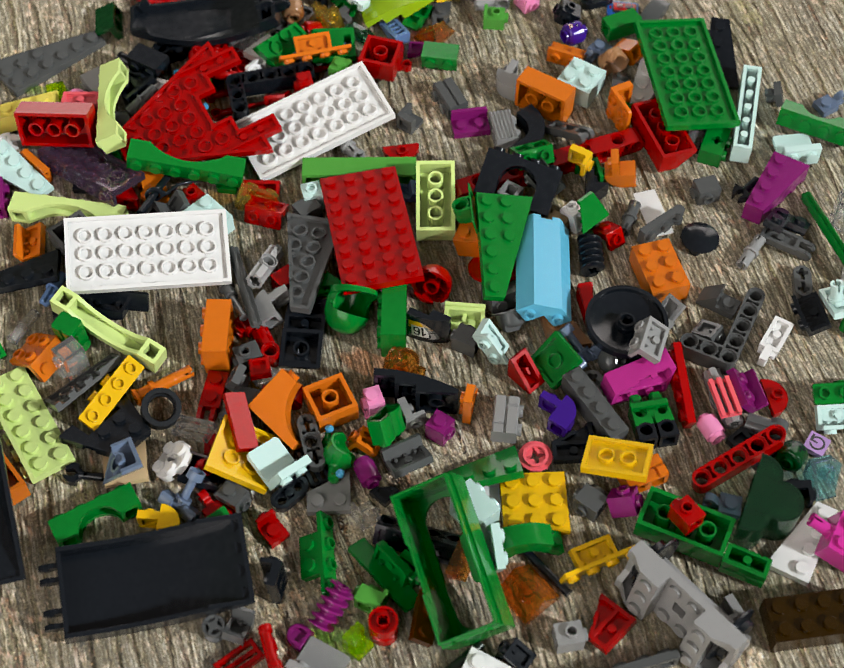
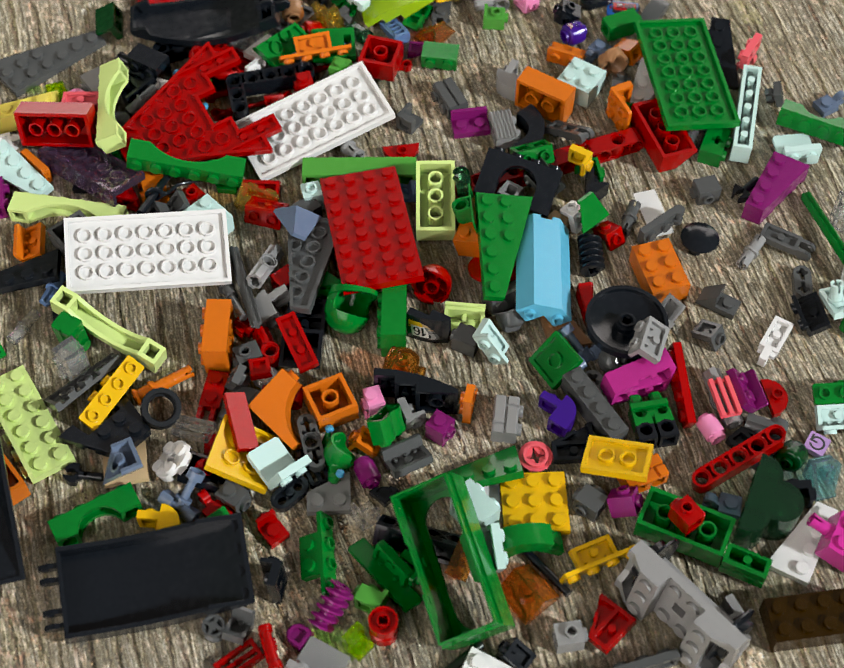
(37, 355): orange bracket -> none
(116, 304): black bracket -> none
(297, 220): none -> sand blue slope
(297, 342): none -> red plate
(421, 627): reddish brown hinge -> none
(462, 178): none -> clear green piece
(524, 371): red slope -> none
(619, 172): orange brick -> none
(721, 353): dark grey beam -> none
(750, 51): none -> coral plate
(781, 219): black plate -> none

